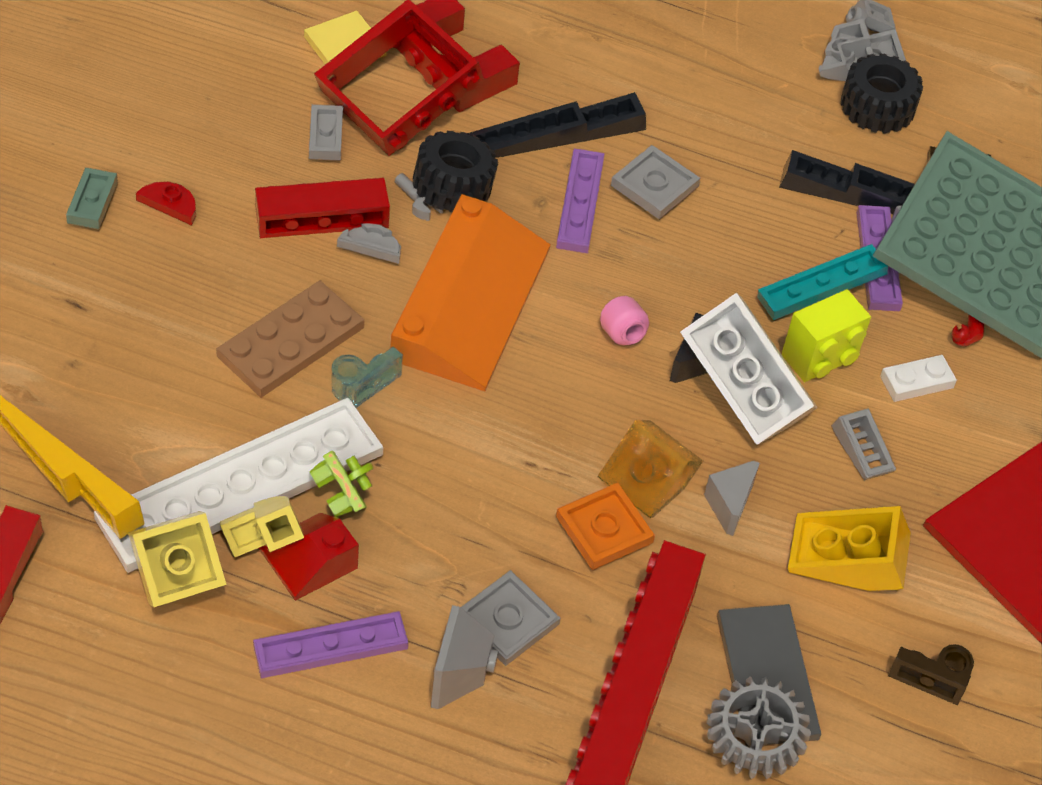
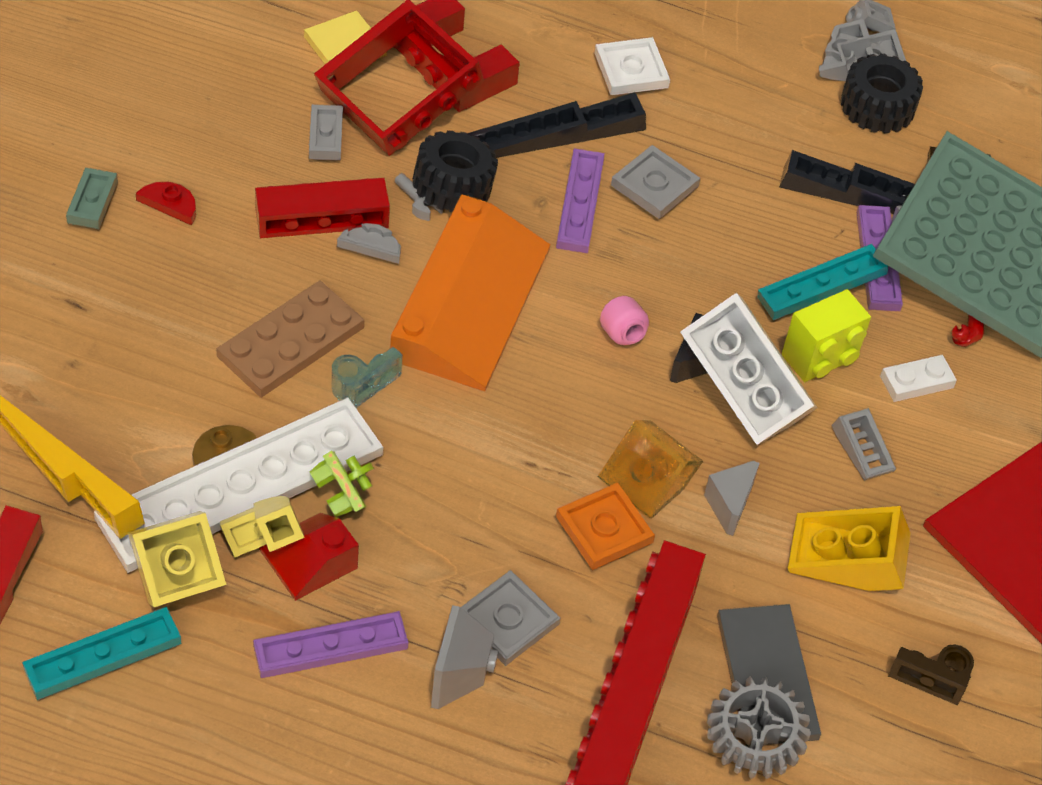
(101, 653): none -> teal plate
(218, 441): none -> pearl gold plate
(632, 66): none -> white plate

